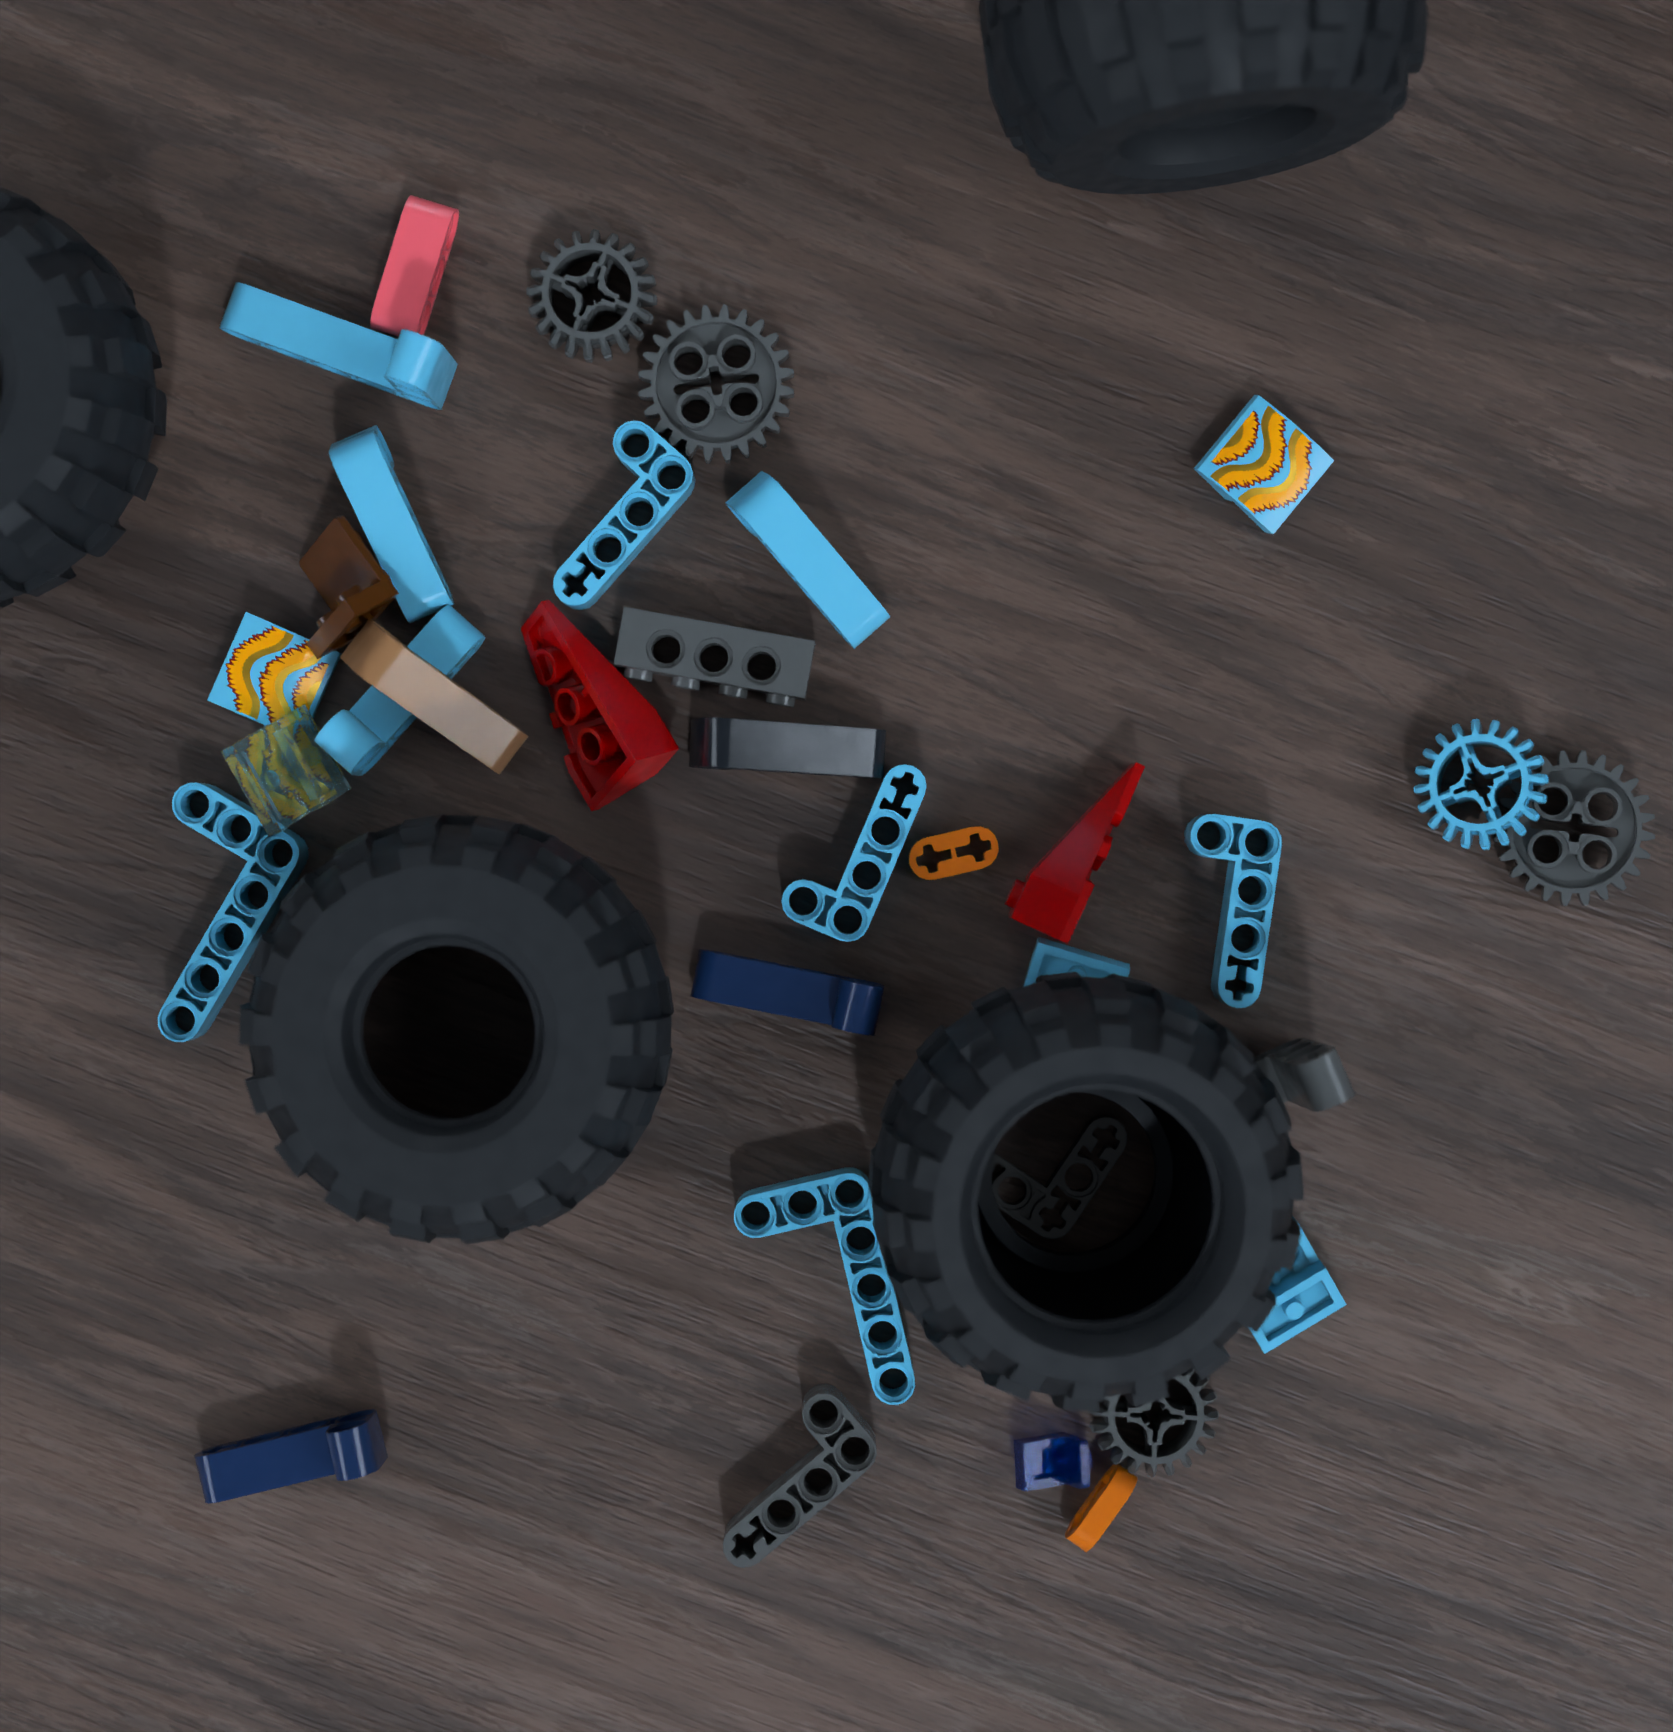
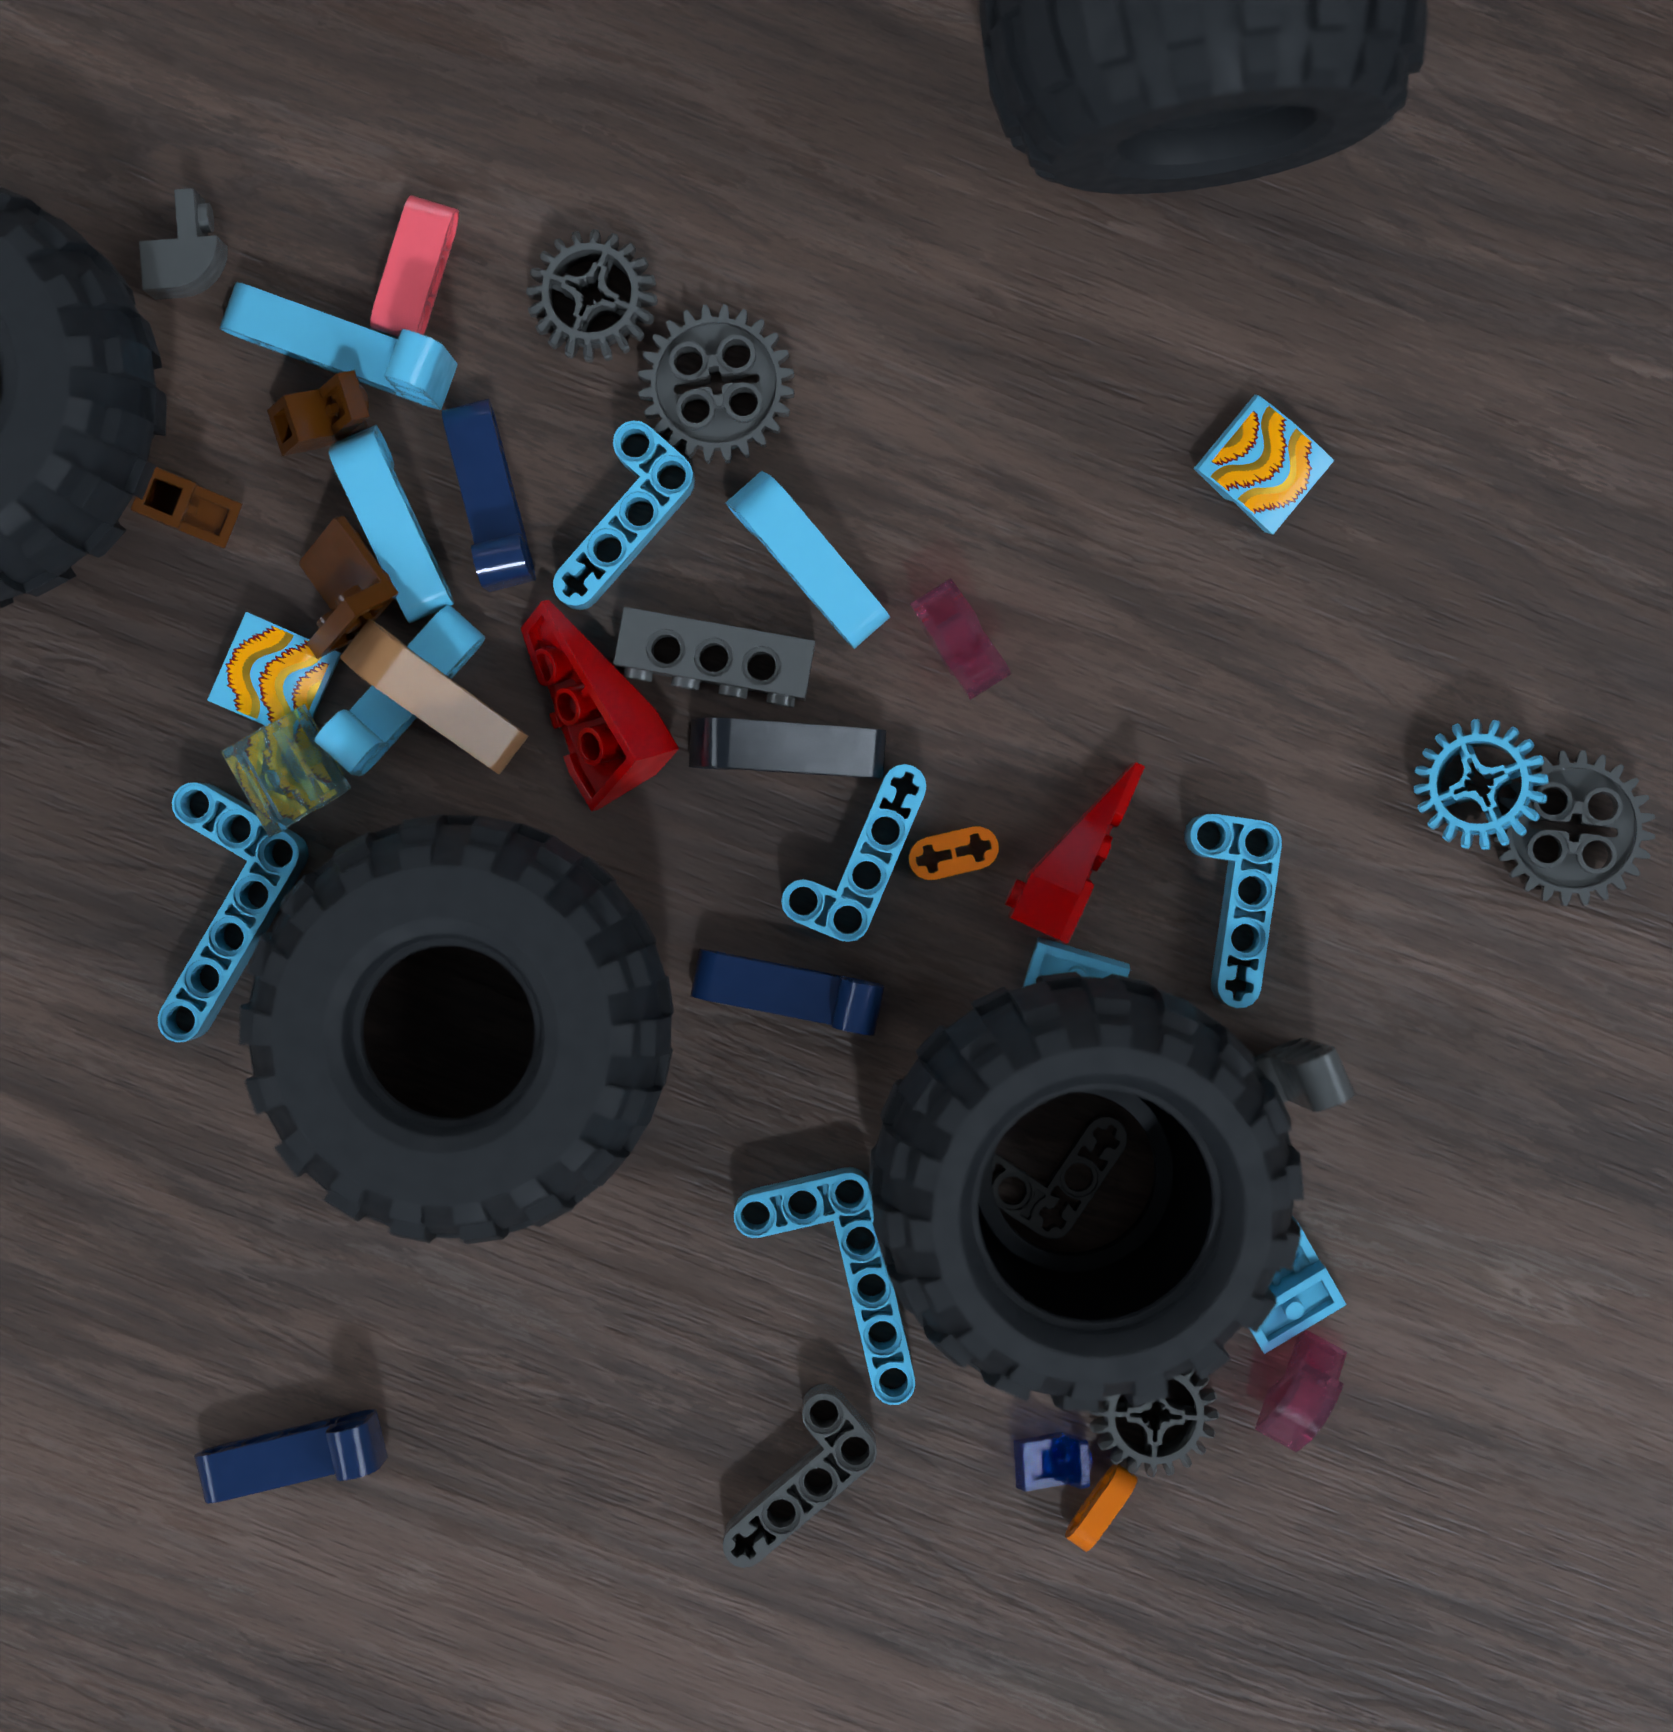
(186, 263): none -> dark grey brick
(188, 508): none -> reddish brown brick
(320, 415): none -> reddish brown brick
(489, 497): none -> dark blue beam
(960, 639): none -> clear pink brick
(1306, 1393): none -> clear pink brick

